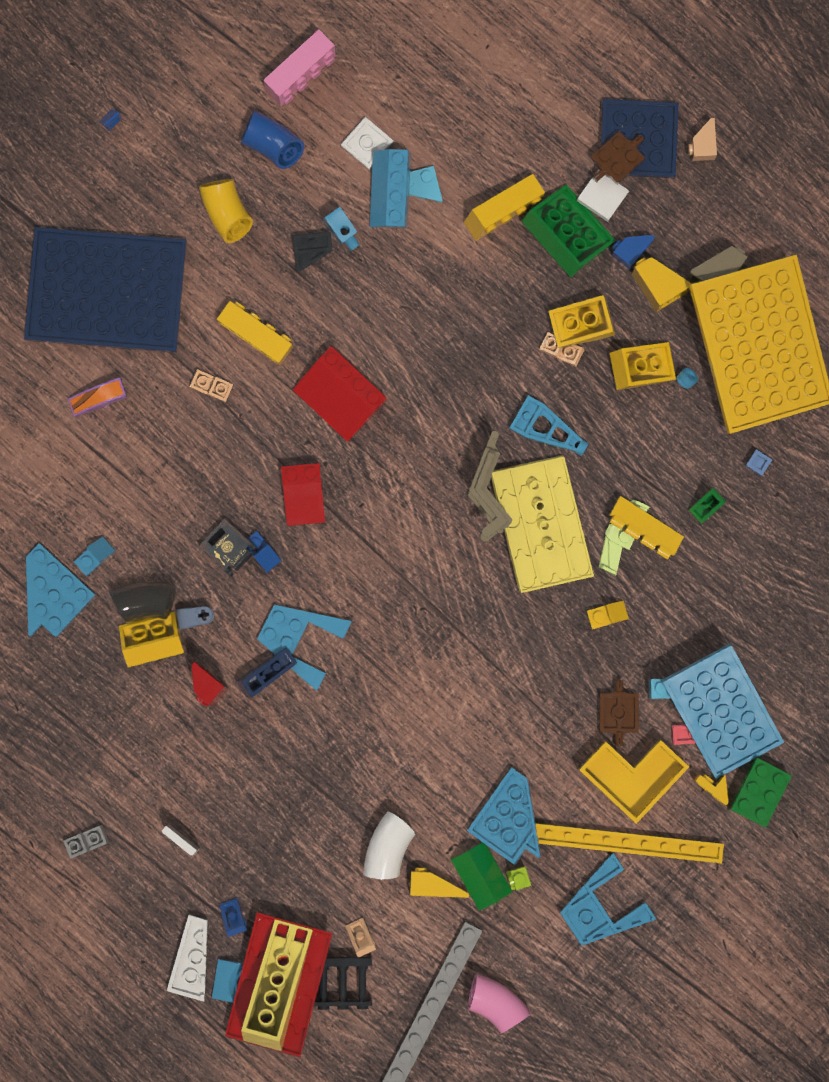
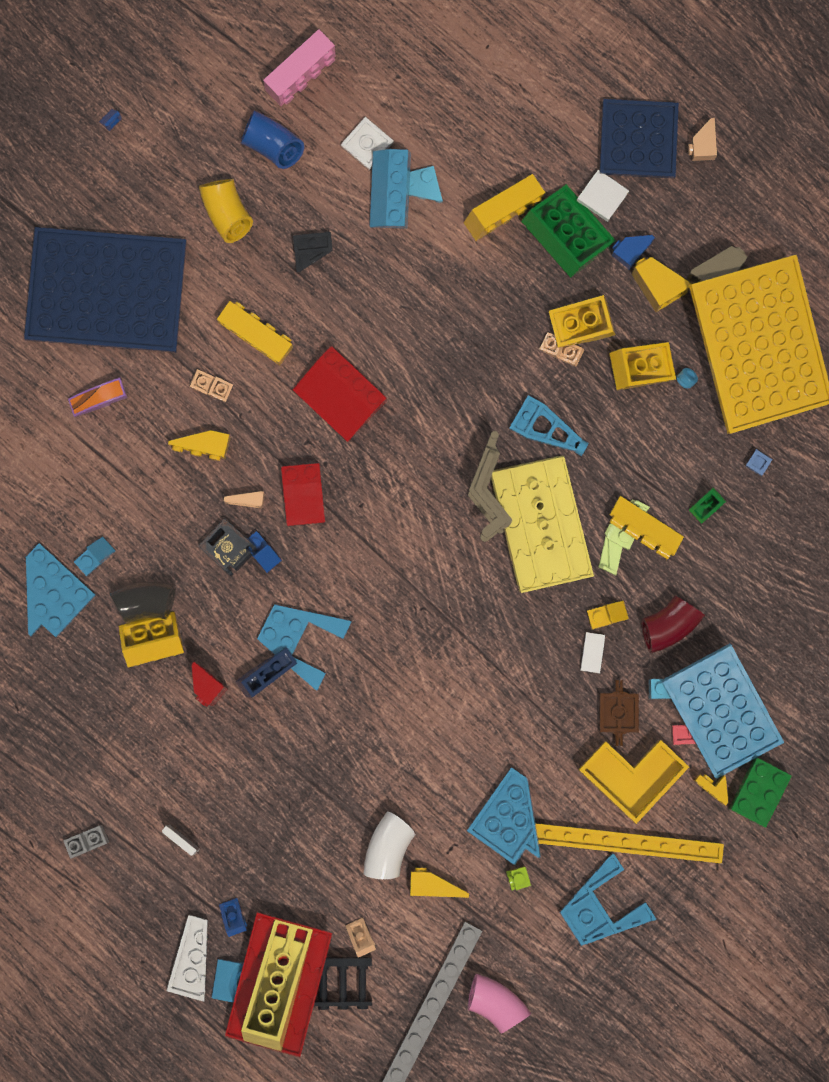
(191, 617): sand blue piece -> none
(208, 443): none -> yellow slope
(252, 499): none -> light nougat slope
(338, 220): dark azure torso -> none
(481, 876): green slope -> none
(592, 652): none -> white tile
(617, 158): reddish brown plate -> none
(670, 624): none -> dark red brick

